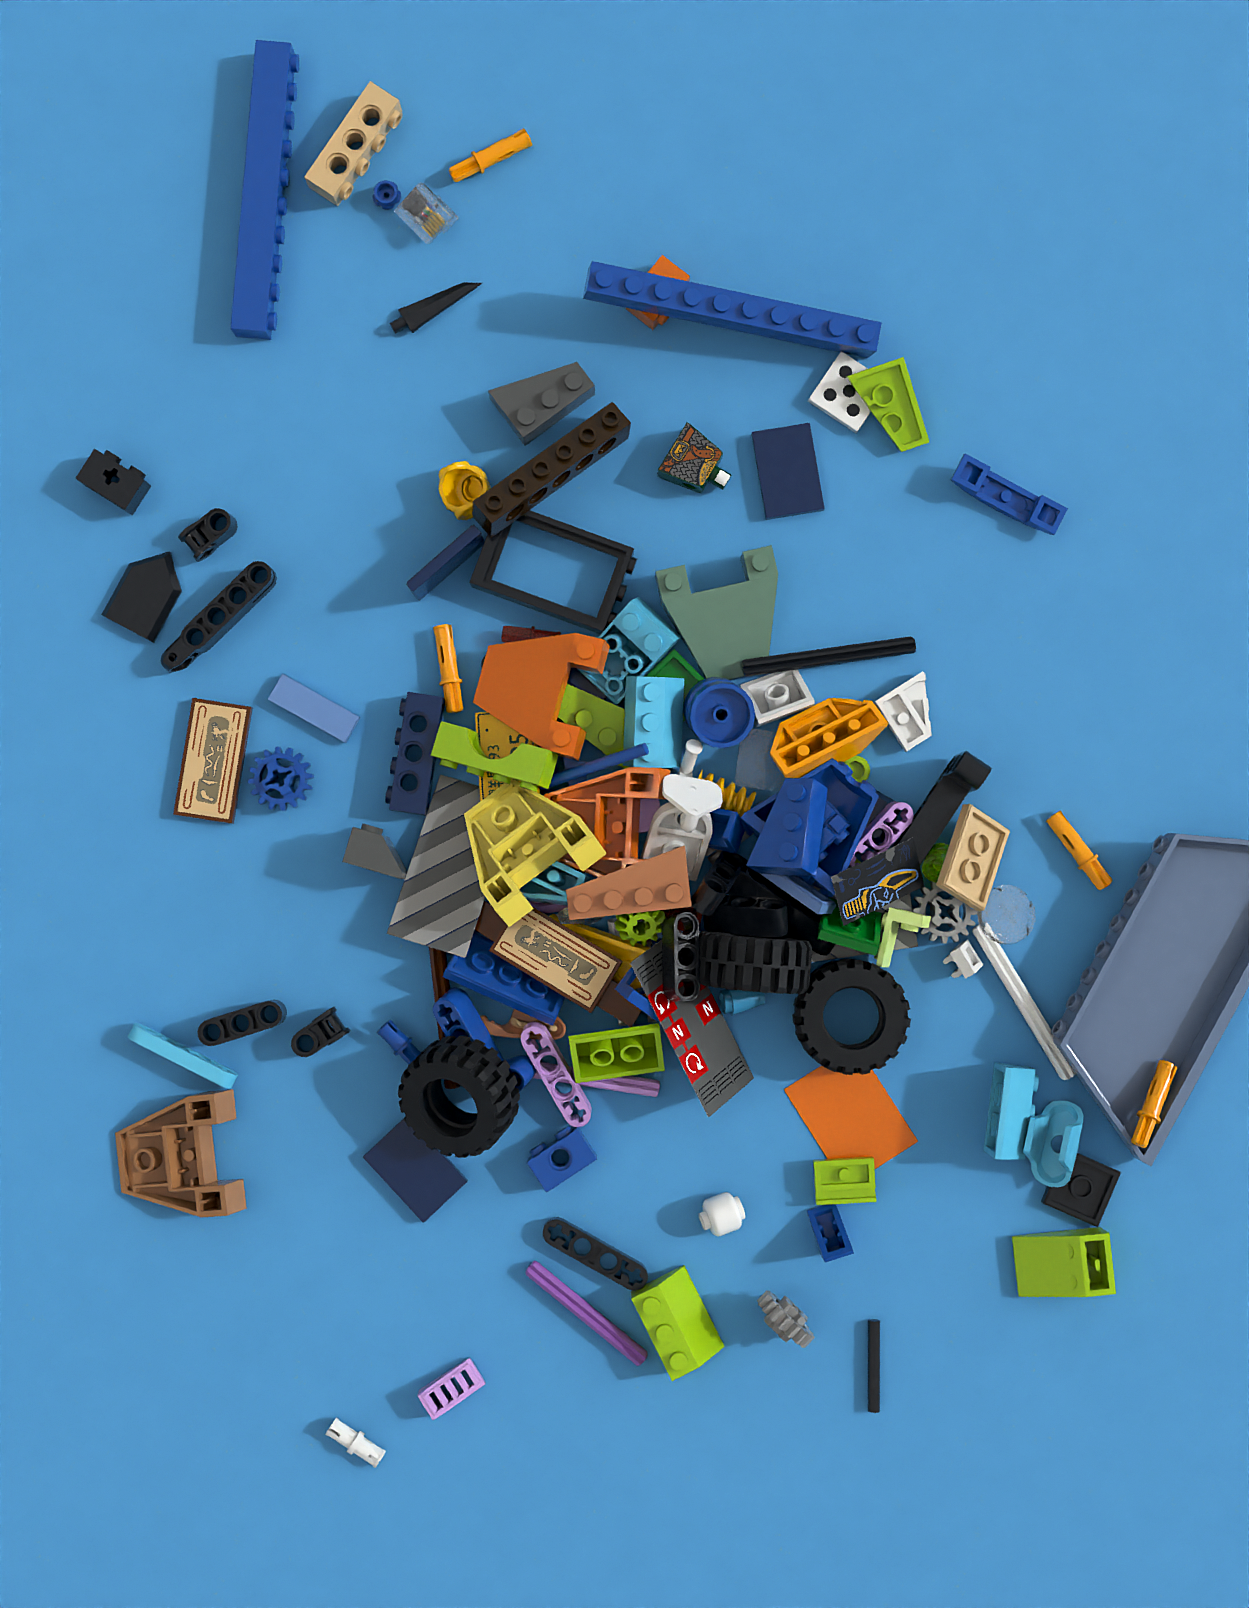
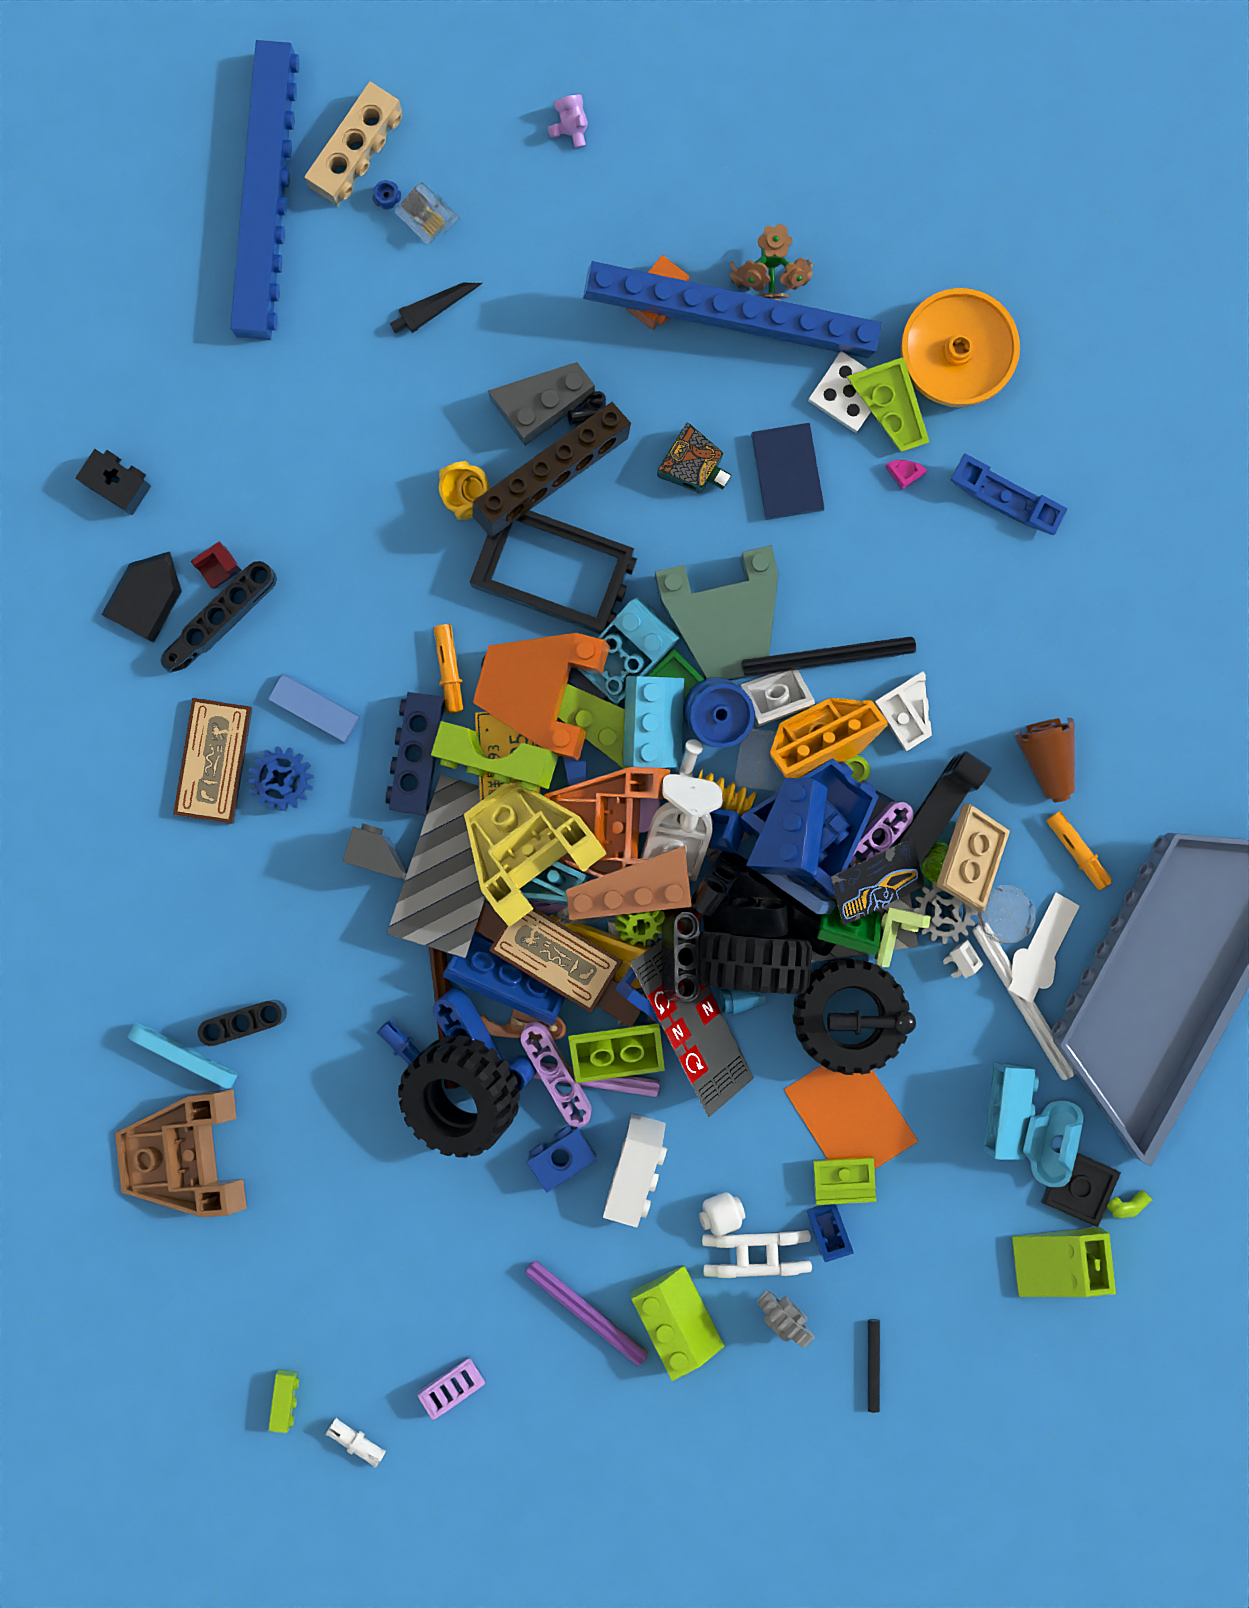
(206, 533): black piece -> none
(216, 565): none -> dark red panel
(283, 1401): none -> lime piece
(321, 1033): black piece -> none
(414, 1171): dark blue tile -> none
(446, 562): dark blue tile -> none
(491, 155): light orange axle -> none
(513, 634): clear red axle -> none
(572, 119): none -> lavender piece
(592, 1258): black beam -> none
(593, 405): none -> black arm
(599, 764): blue bar -> none
(635, 1171): none -> white wedge
(771, 1241): none -> white piece
(774, 248): none -> medium nougat plant
(902, 1022): none -> black pin
(905, 472): none -> dark pink tile
(960, 347): none -> light orange dish
(1036, 966): none -> white sticker
(1051, 756): none -> dark orange cone
(1129, 1209): none -> lime arm
(1153, 1103): light orange axle -> none

